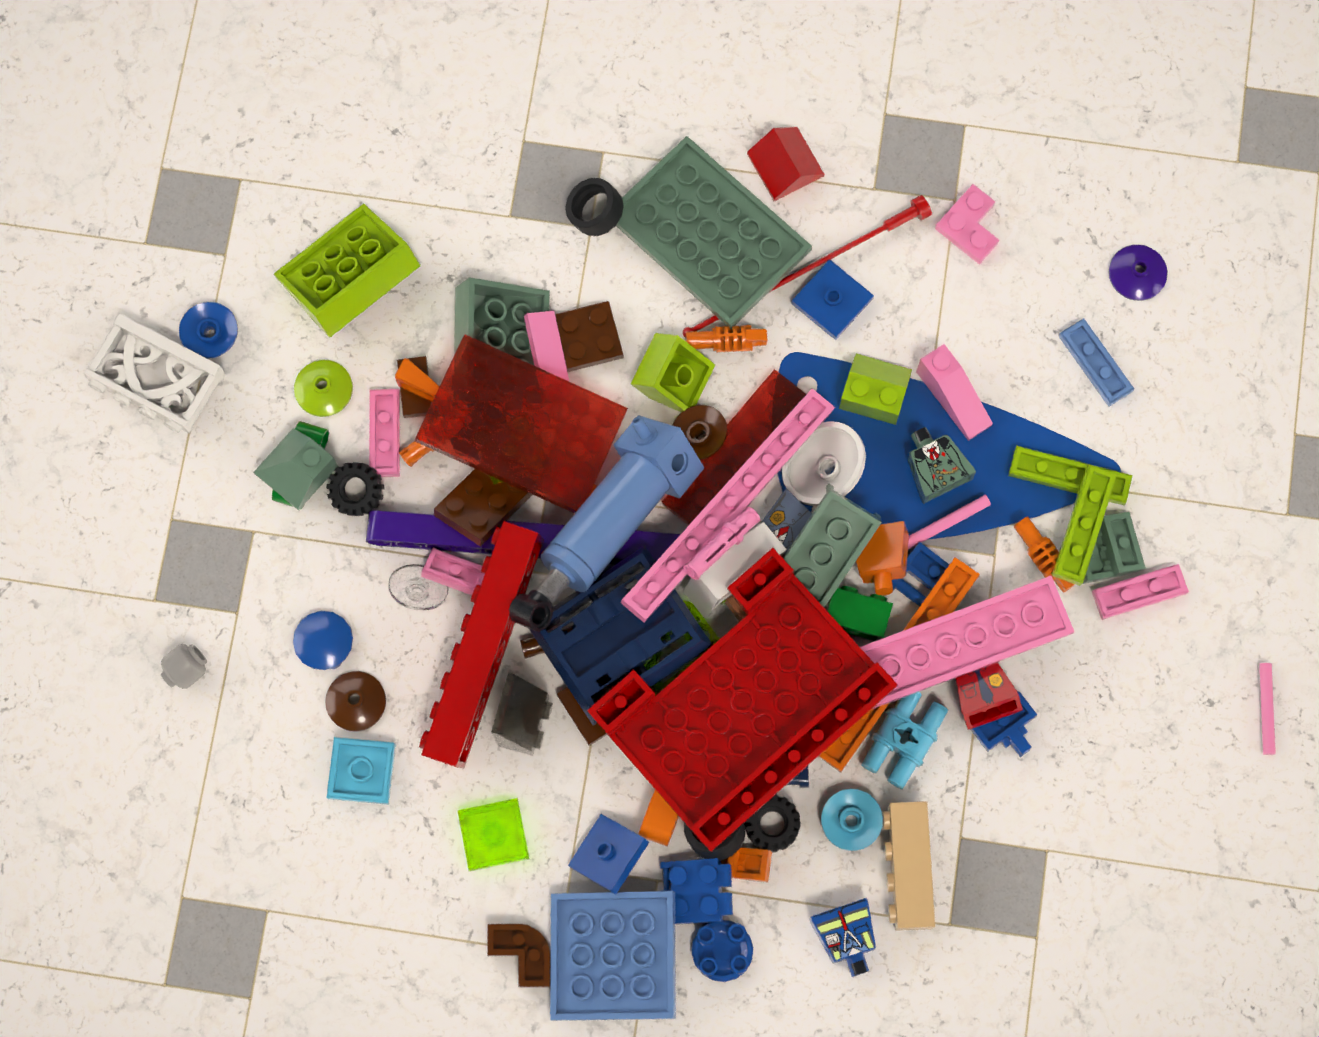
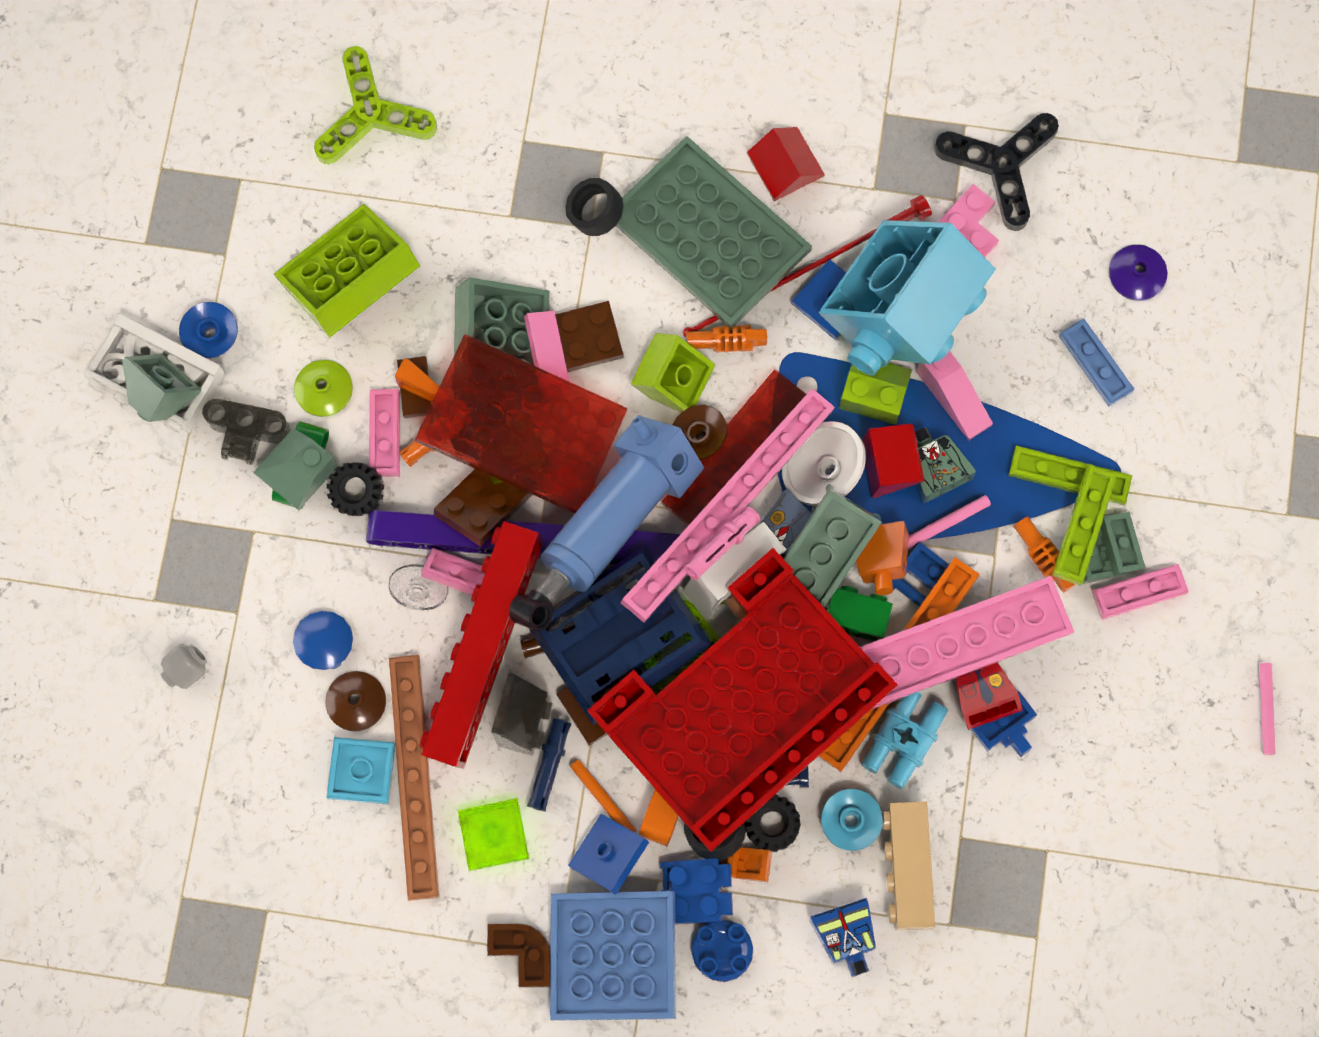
(156, 386): none -> sand green slope
(243, 441): none -> clear smoke piece
(357, 117): none -> lime piece
(413, 778): none -> nougat tile
(549, 764): none -> dark blue pin
(600, 795): none -> orange bar
(892, 459): none -> red slope
(907, 294): none -> medium azure brick
(1011, 172): none -> black piece

